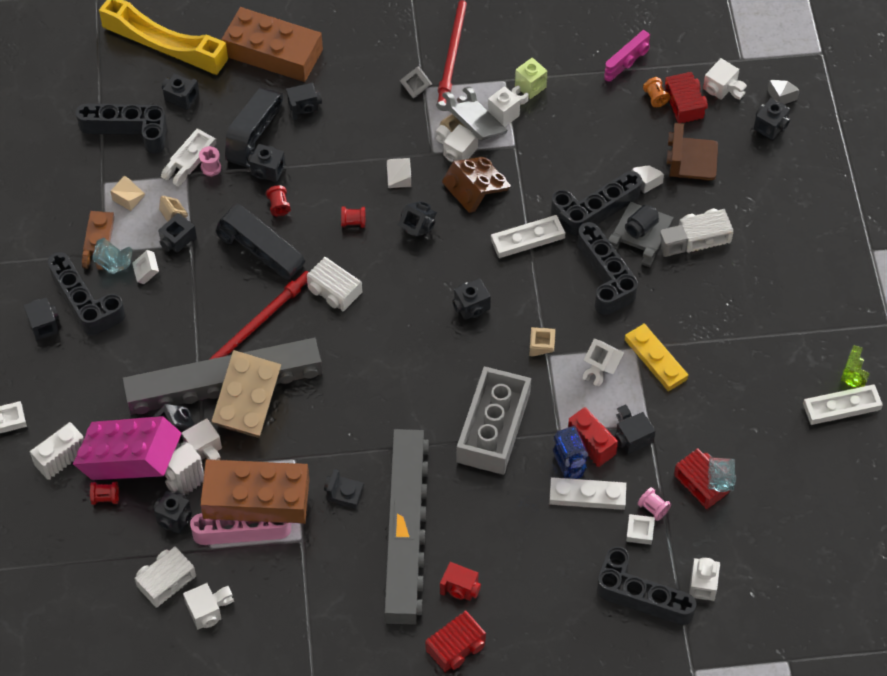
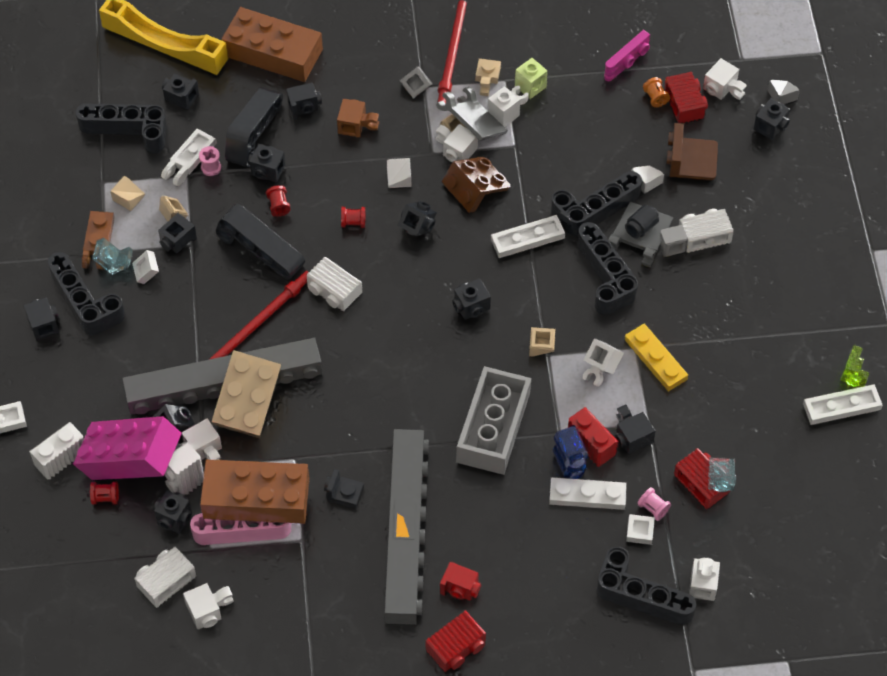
(353, 118): none -> dark orange brick
(487, 73): none -> tan plate

